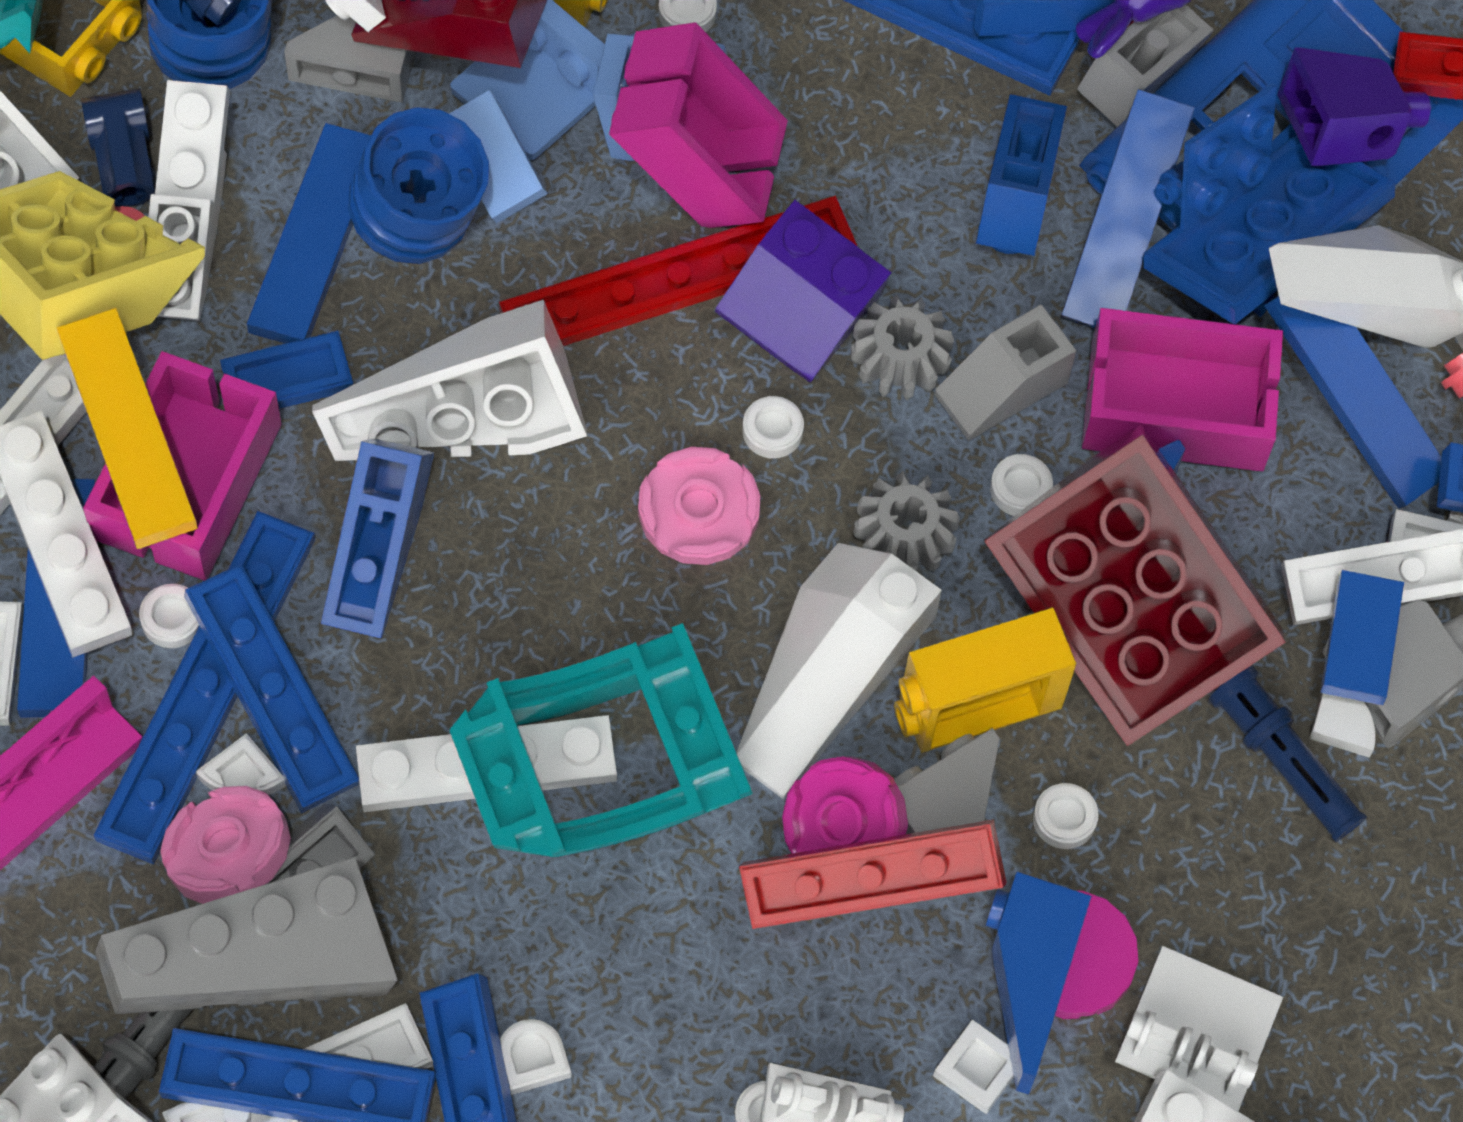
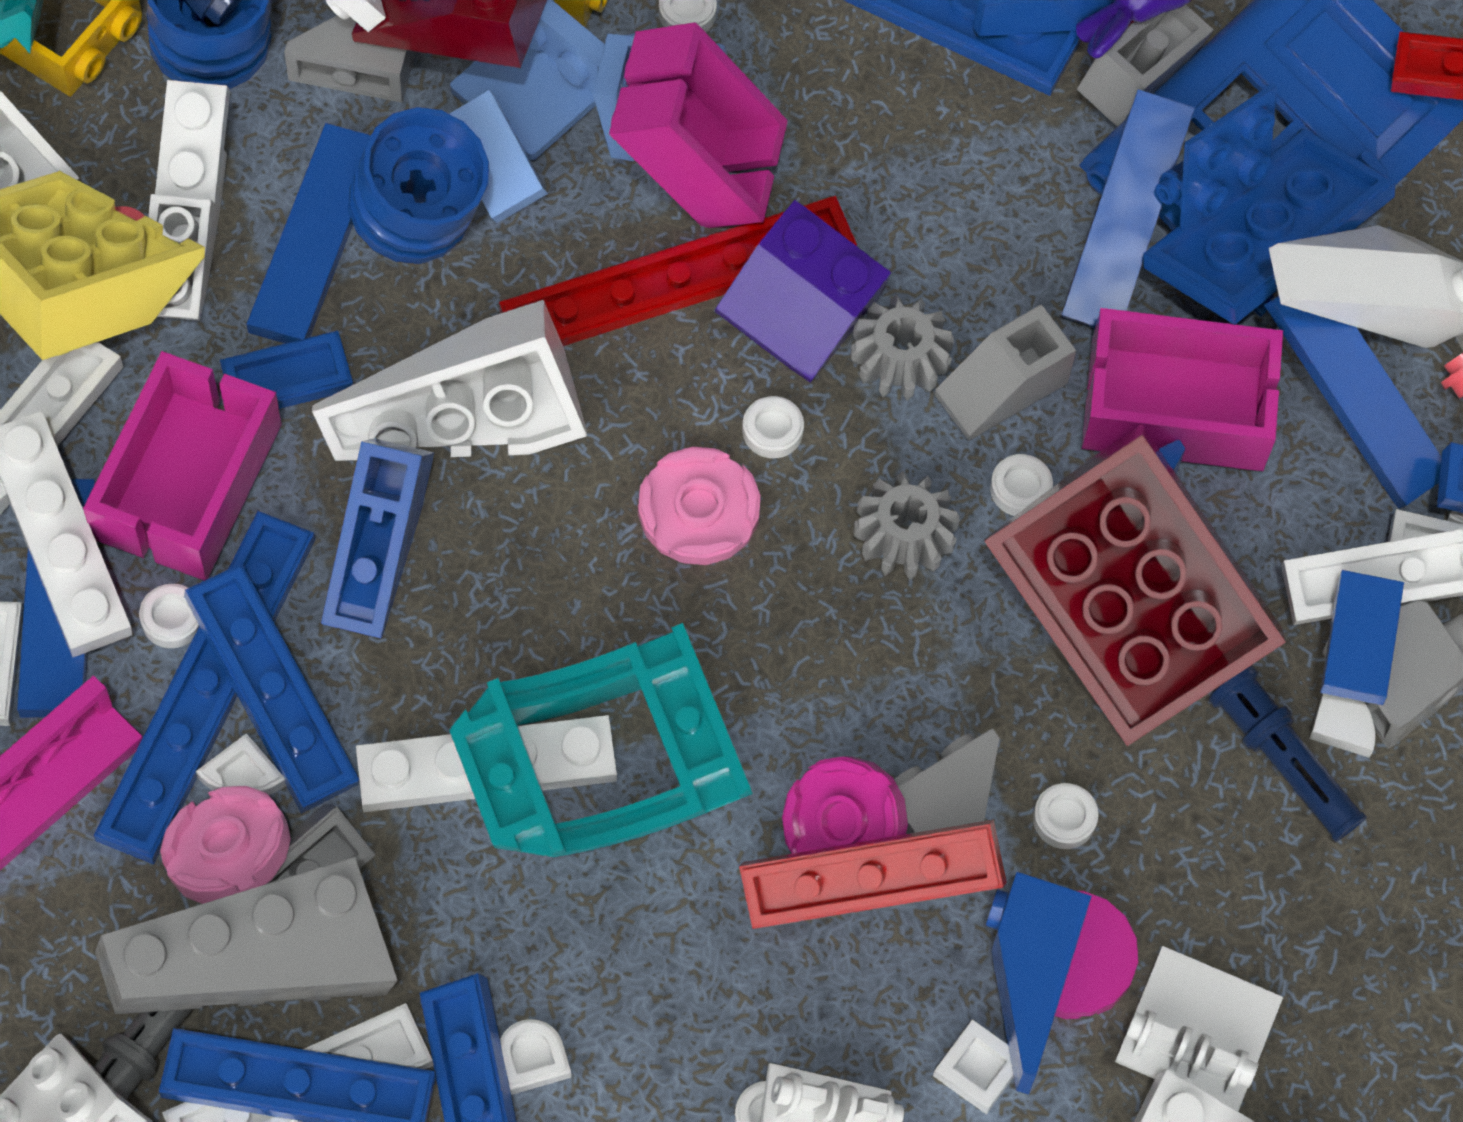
(119, 137): dark blue piece -> none
(127, 428): yellow tile -> none
(835, 650): white wedge -> none
(985, 680): yellow window -> none
(1021, 175): blue slope -> none
(1348, 106): dark purple torso -> none

